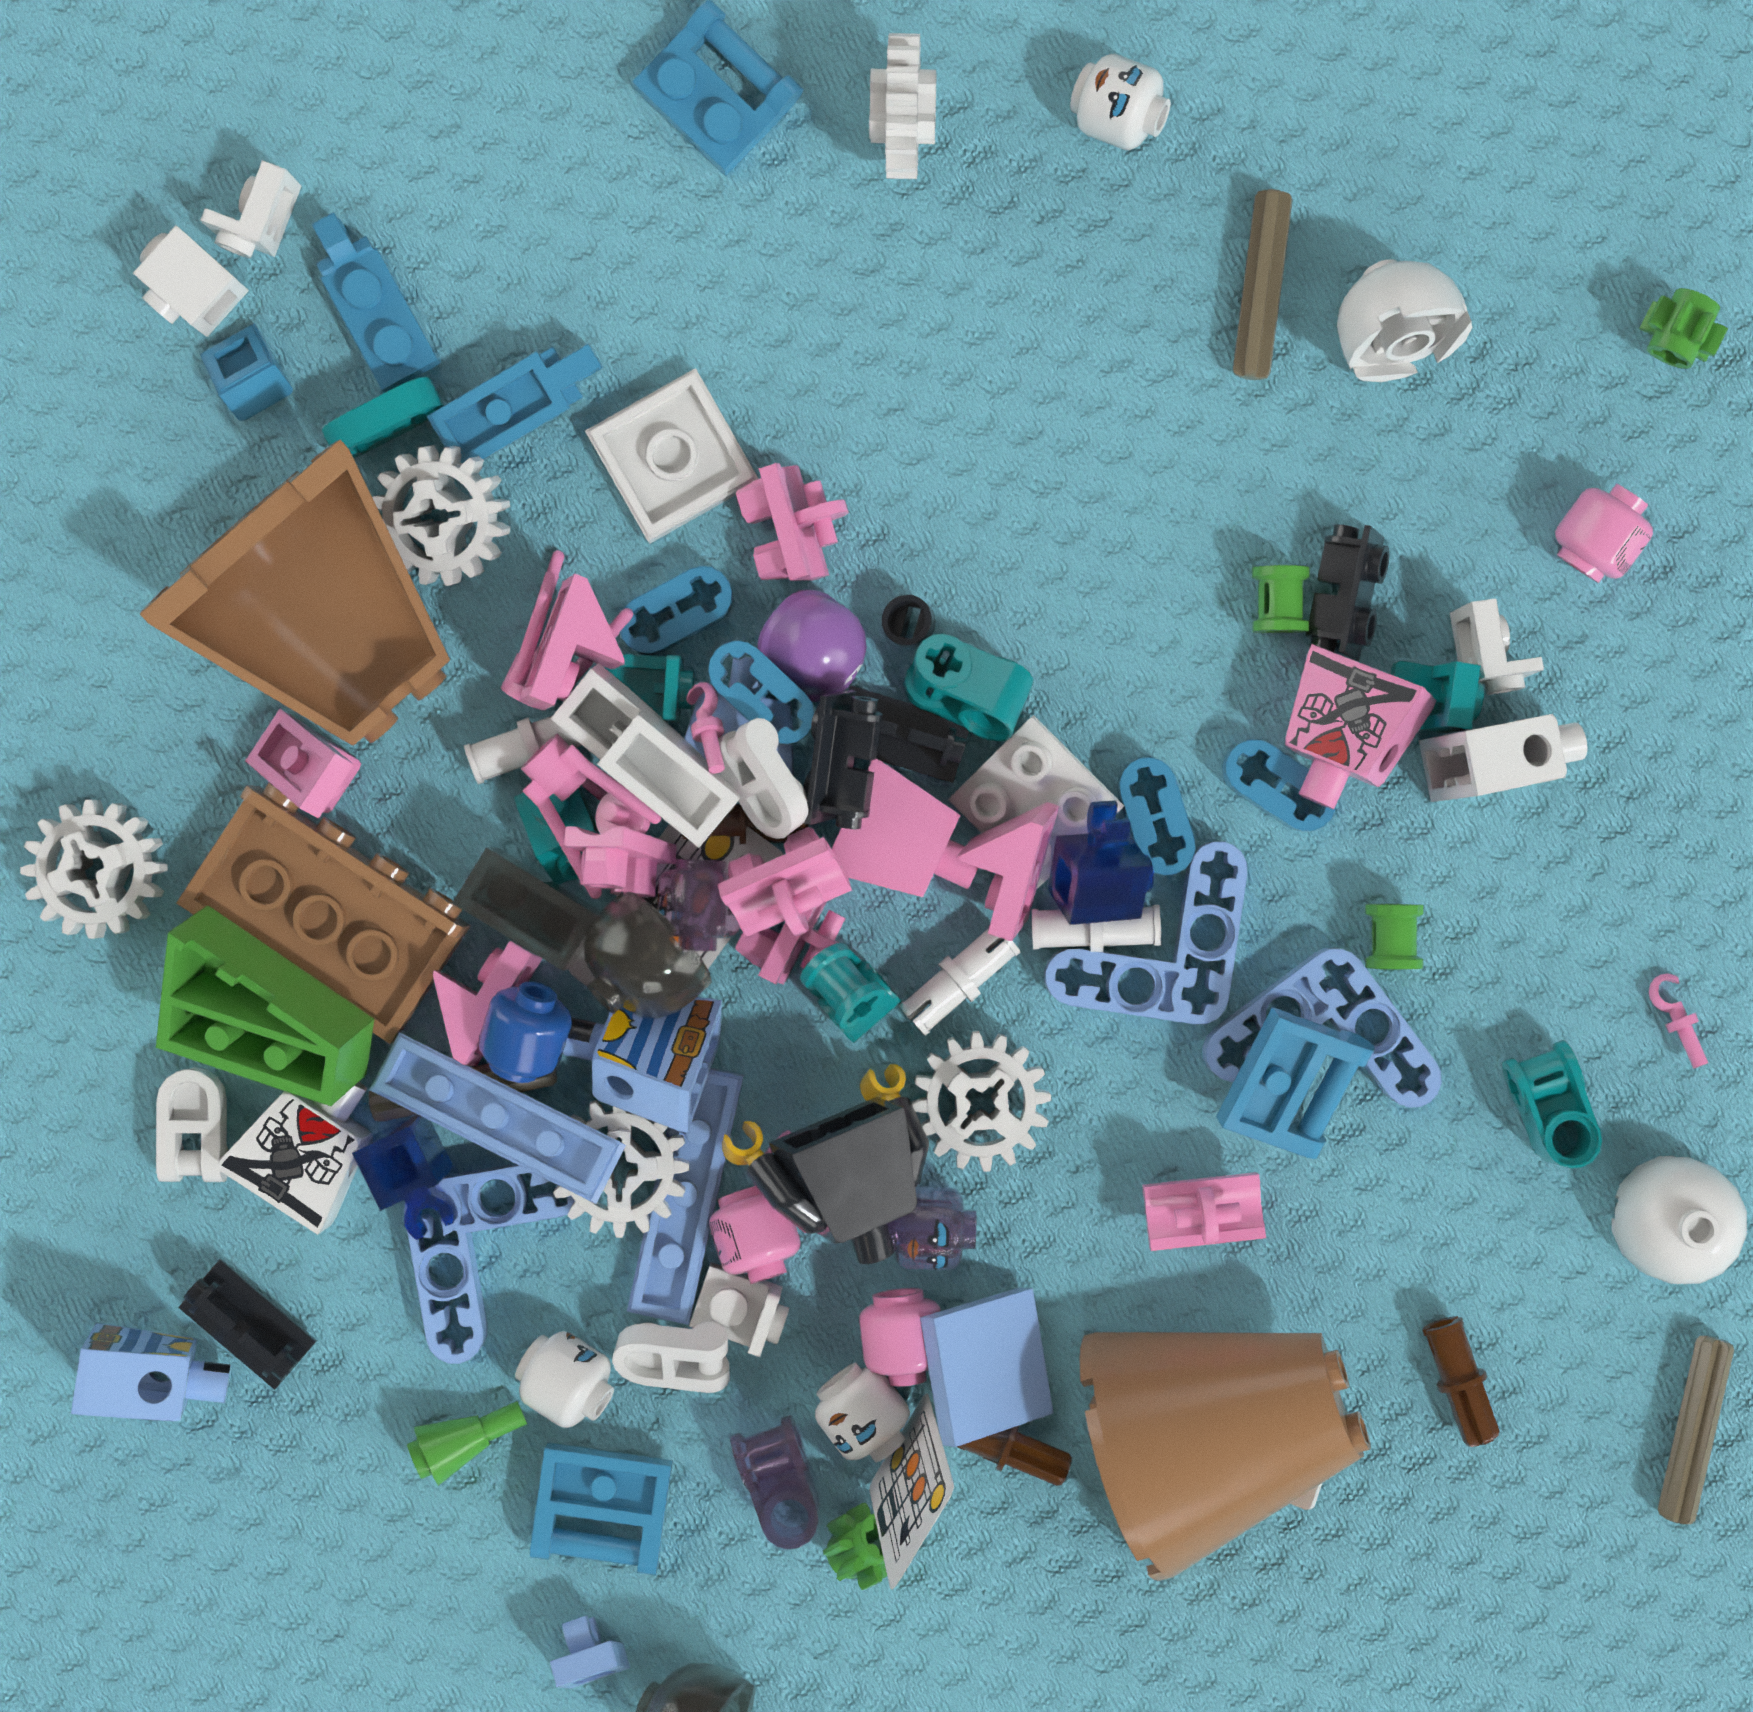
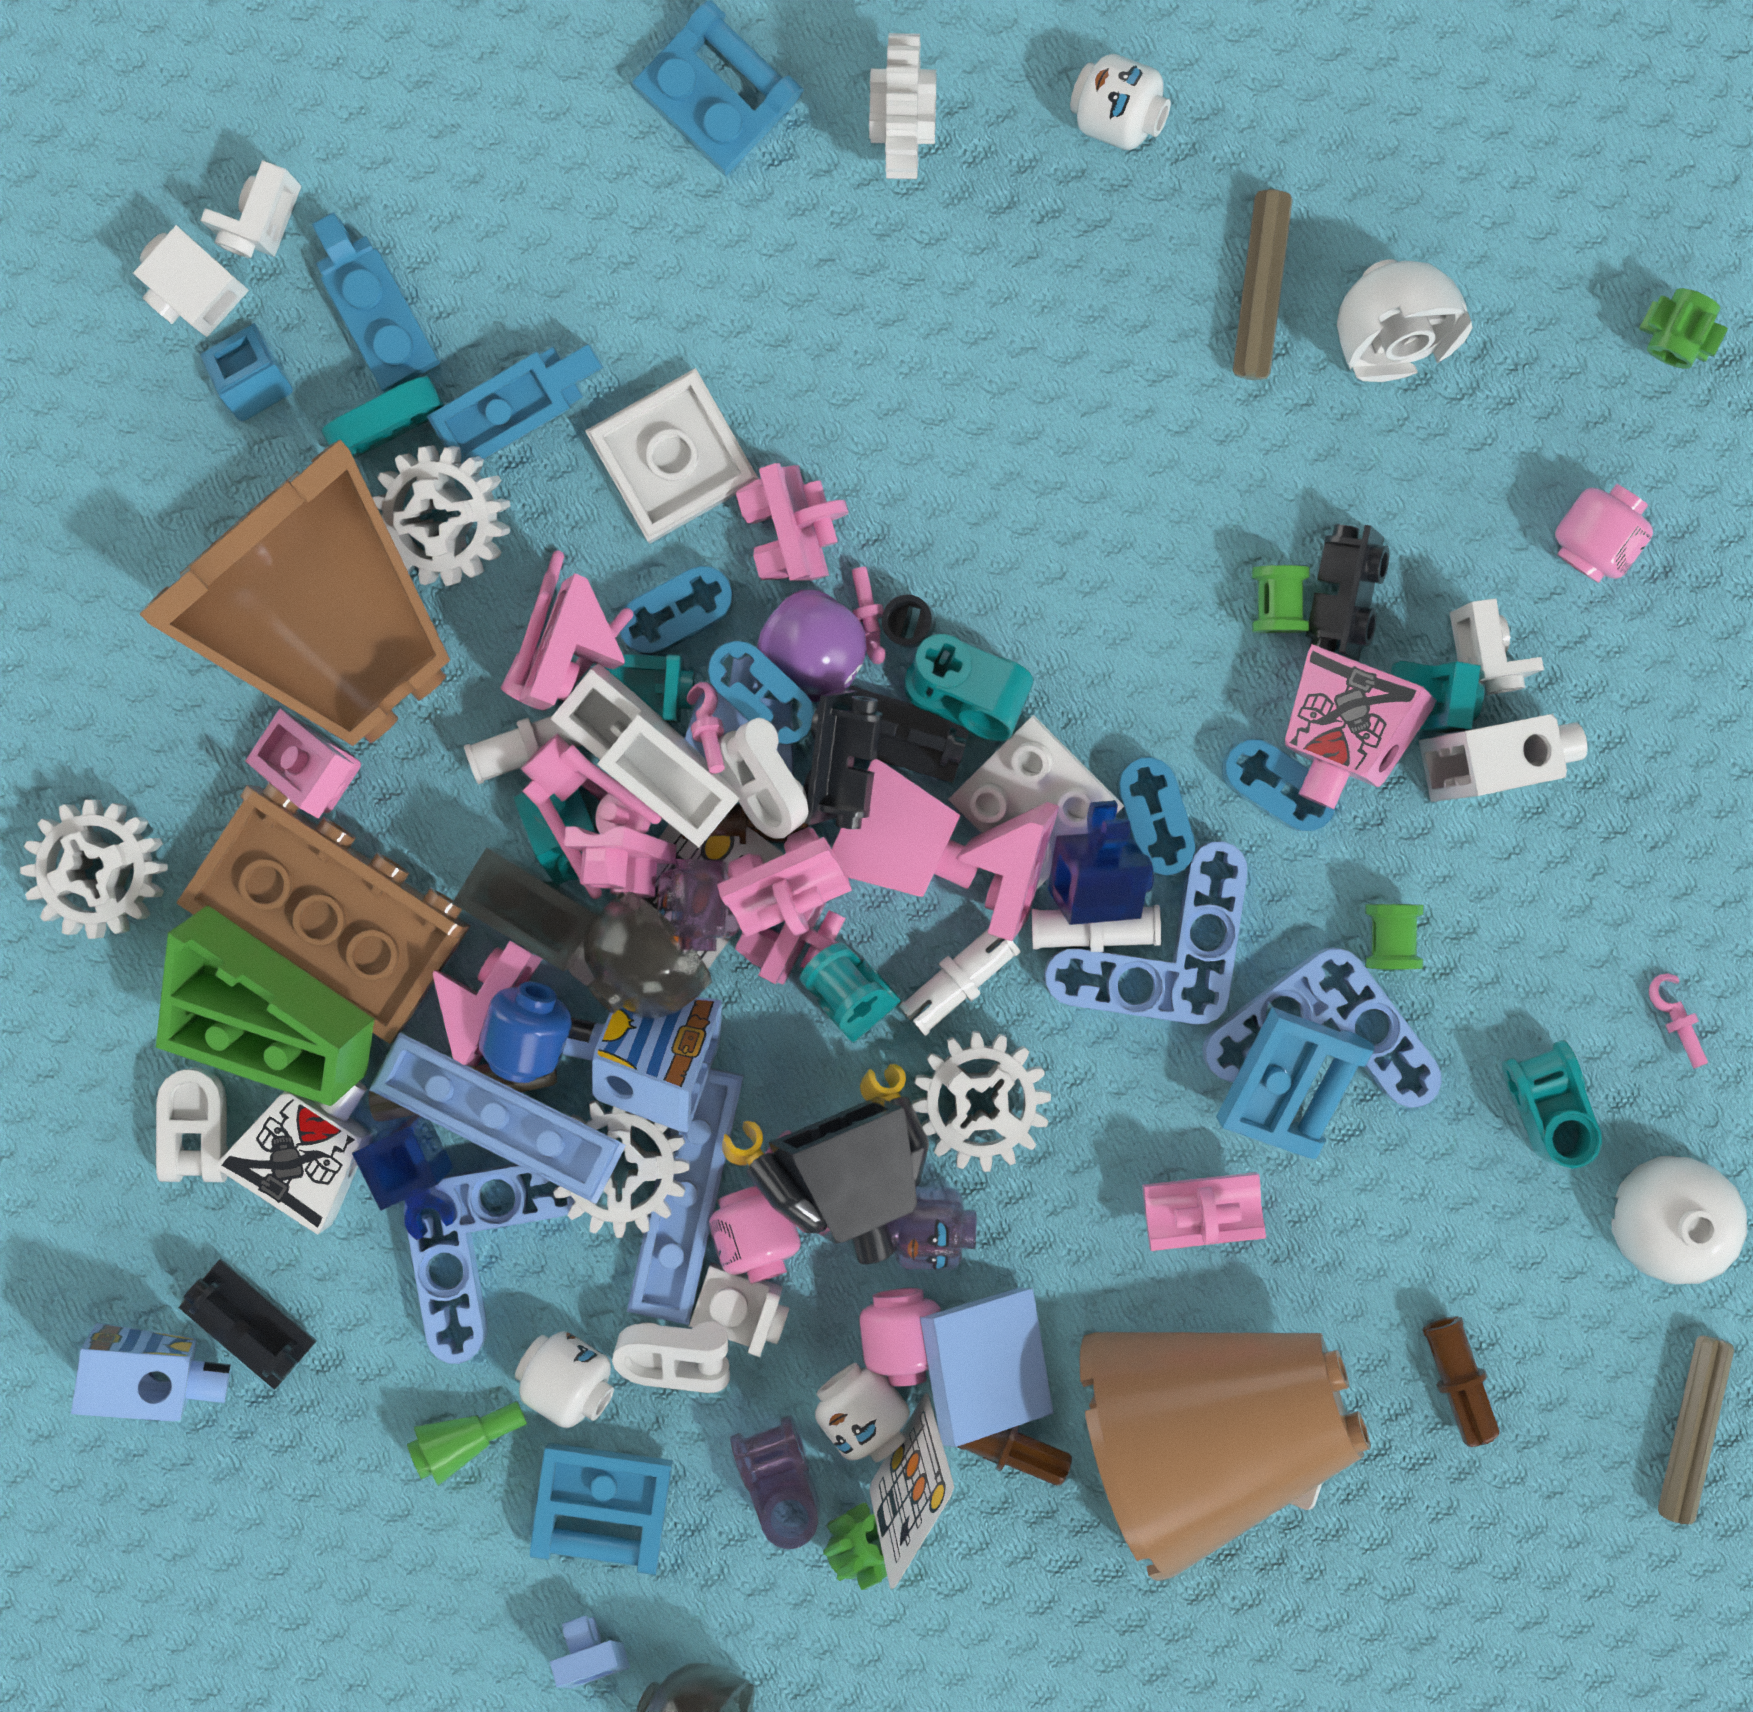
(868, 614): none -> bright pink hand

